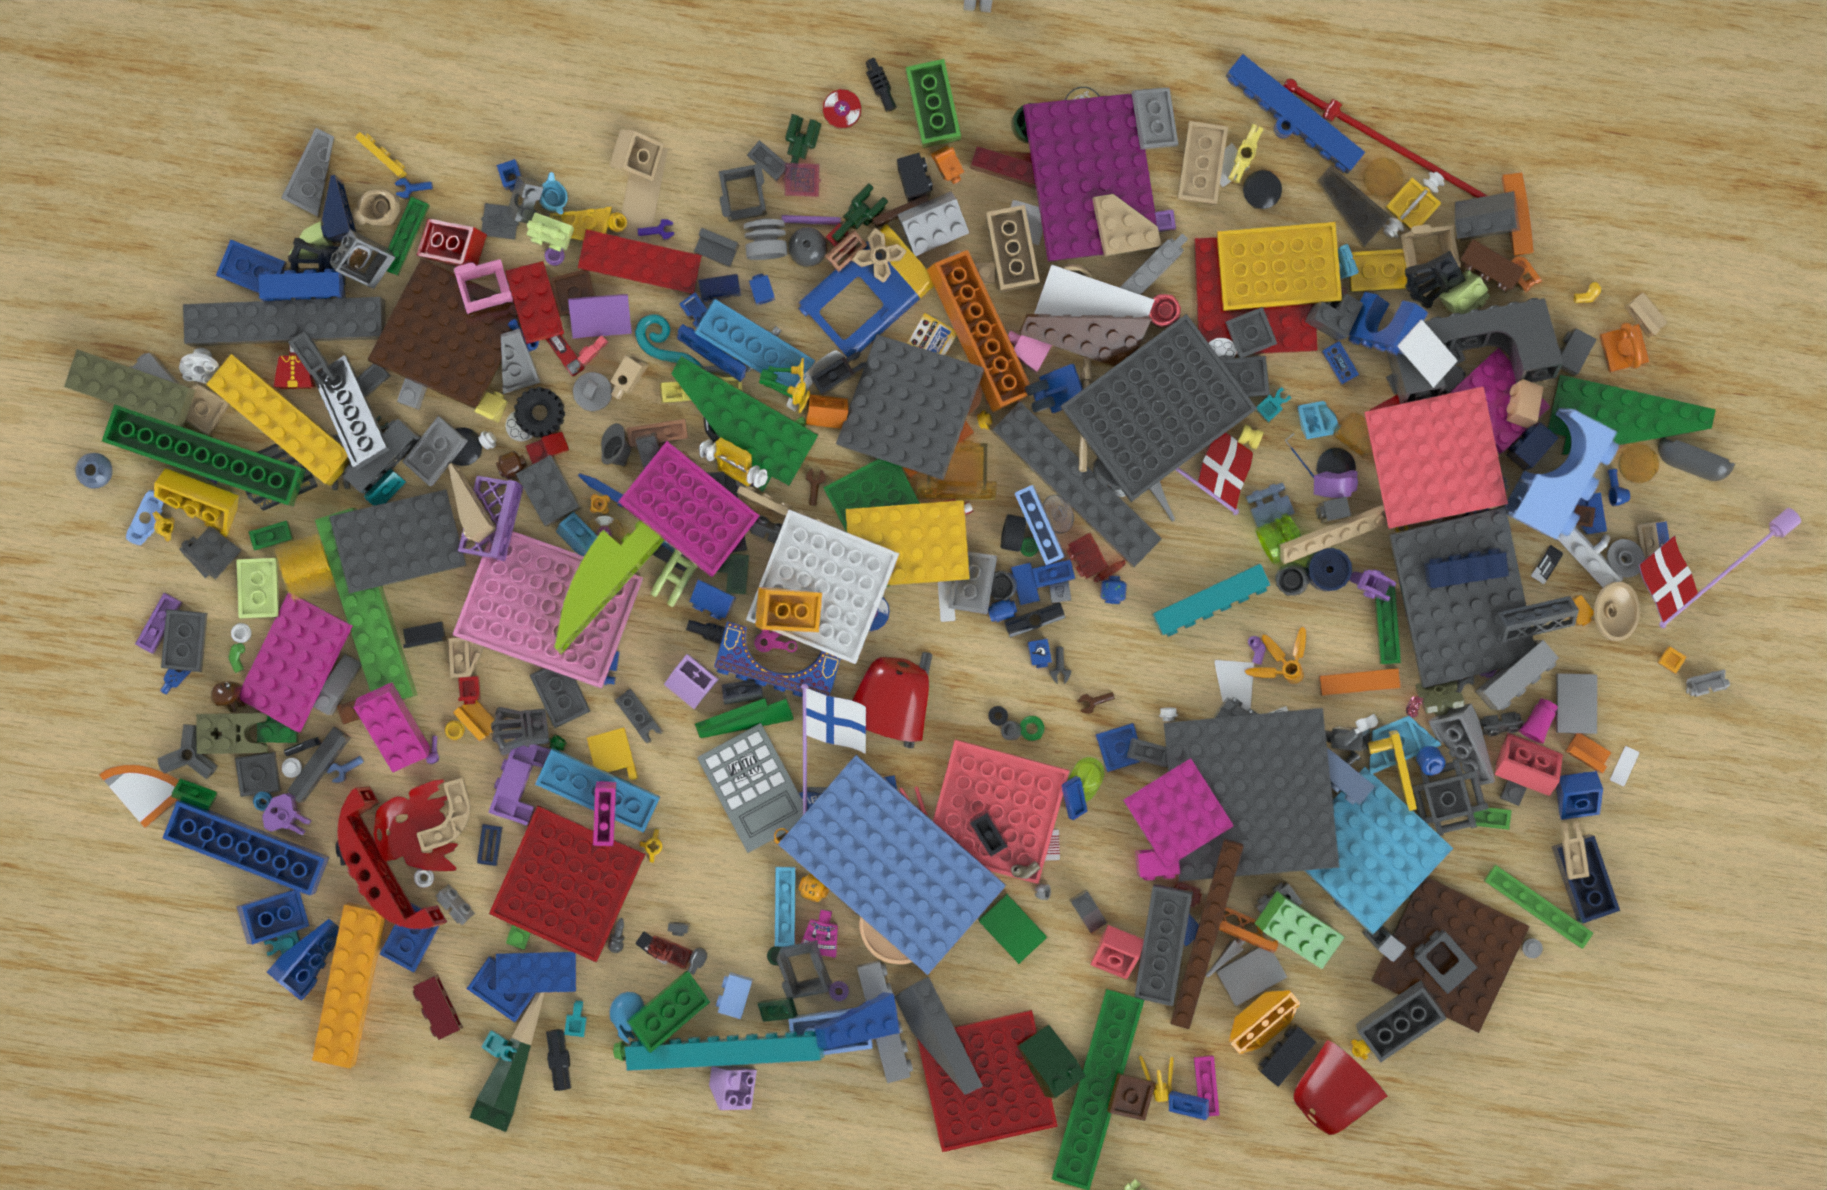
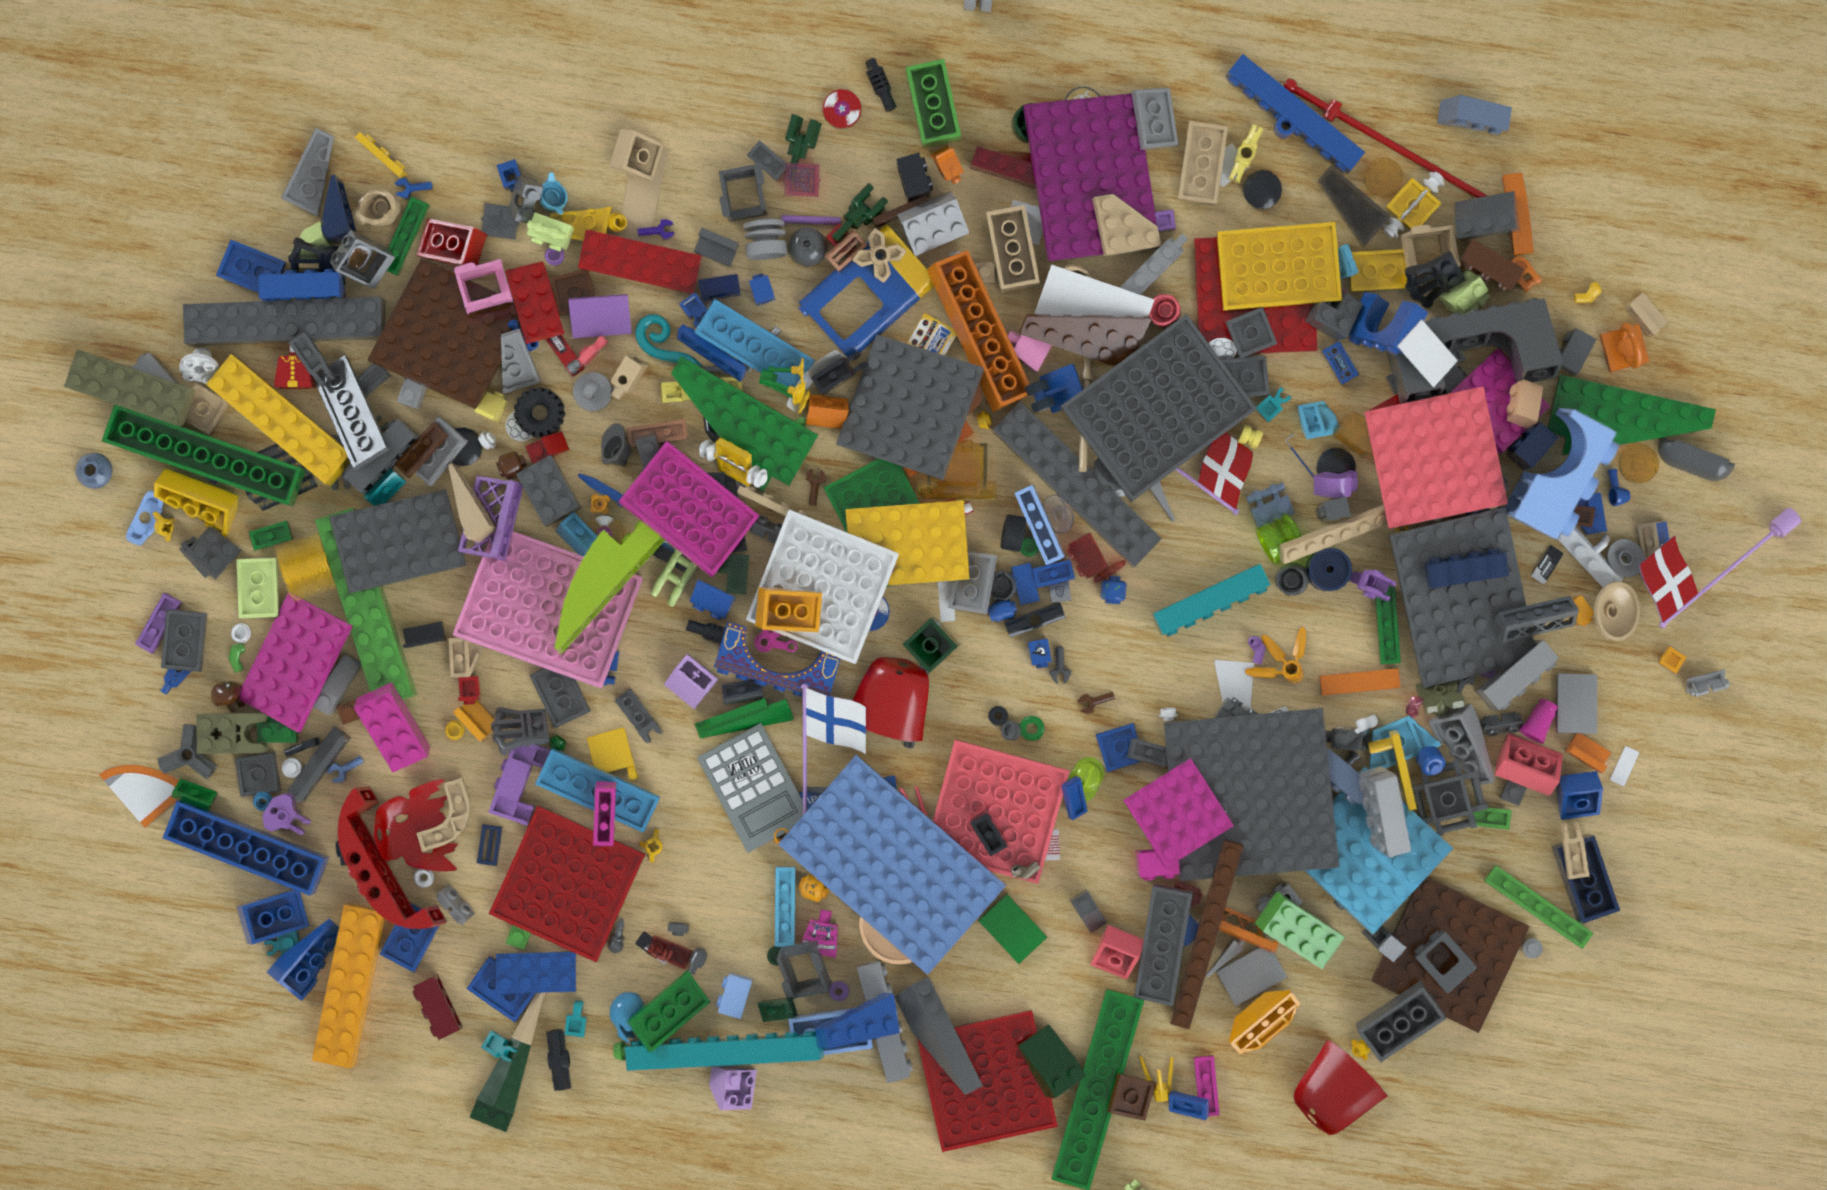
(421, 449): none -> reddish brown tile
(433, 757): medium lavender hand -> none
(931, 644): none -> dark green slope
(1043, 891): light grey hinge -> none
(1286, 1055): black brick -> none
(1384, 811): none -> light grey piece
(1474, 114): none -> sand blue wedge

